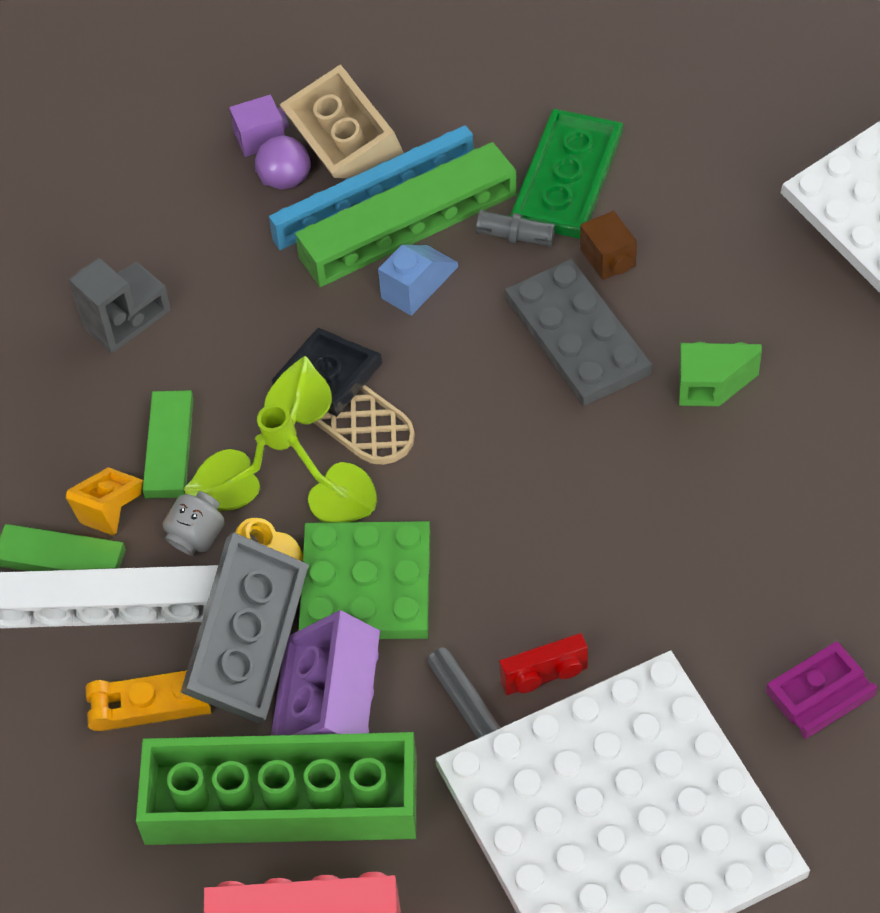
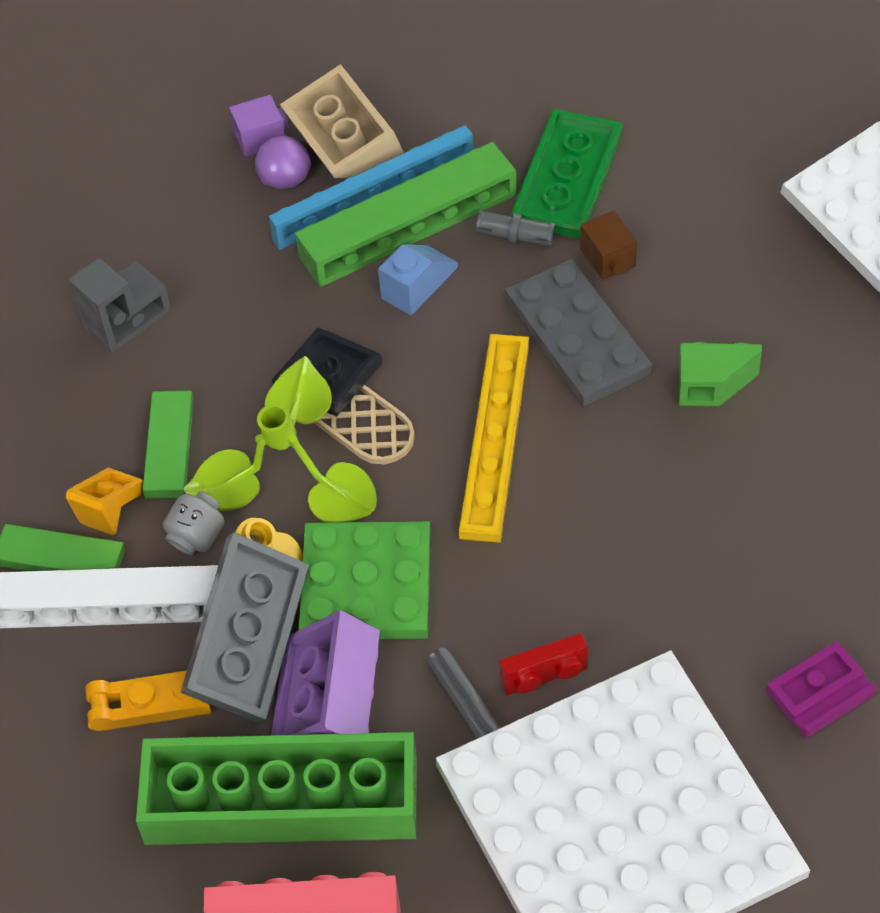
(494, 439): none -> yellow tile

